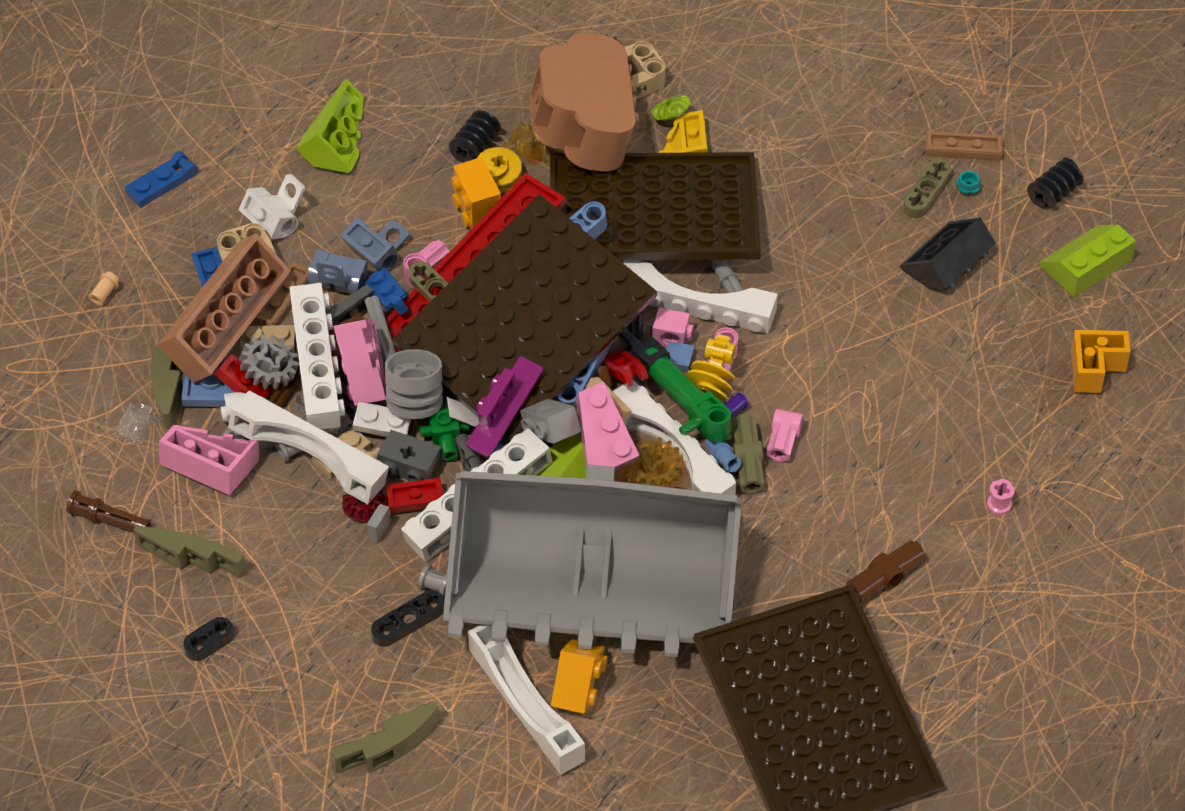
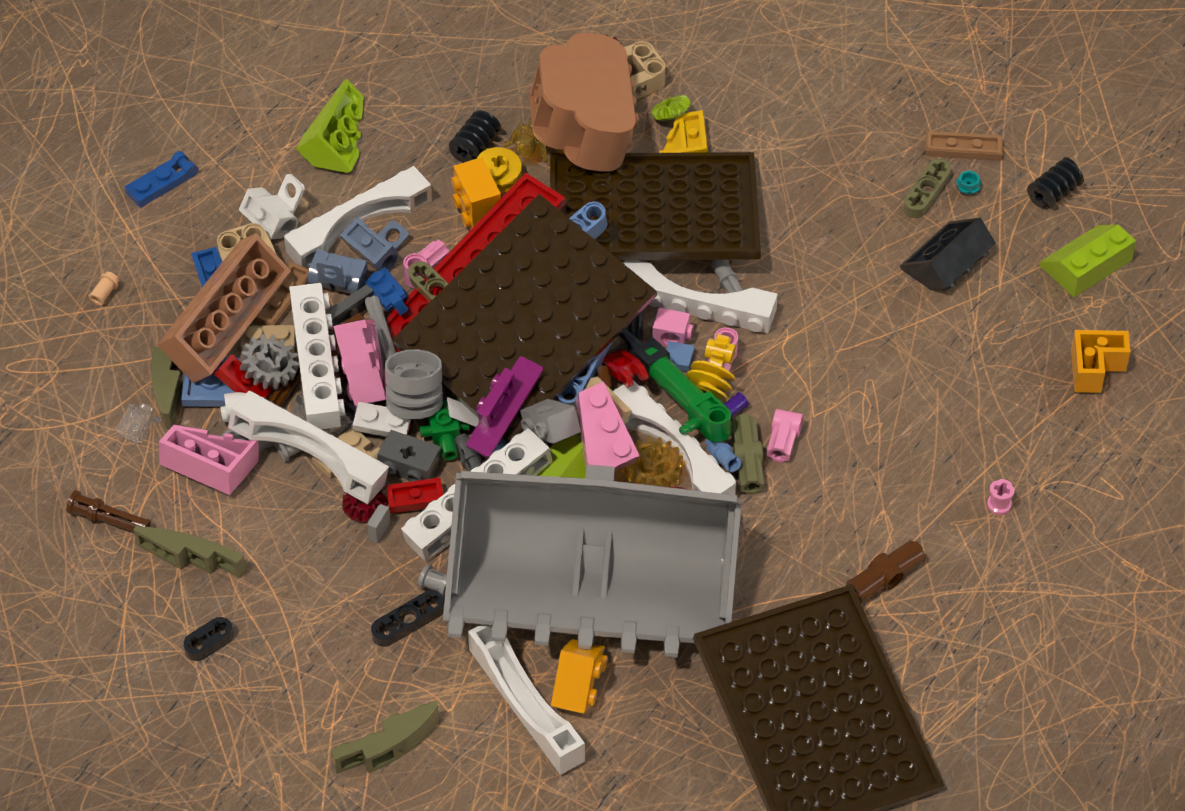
(398, 194): none -> white arch

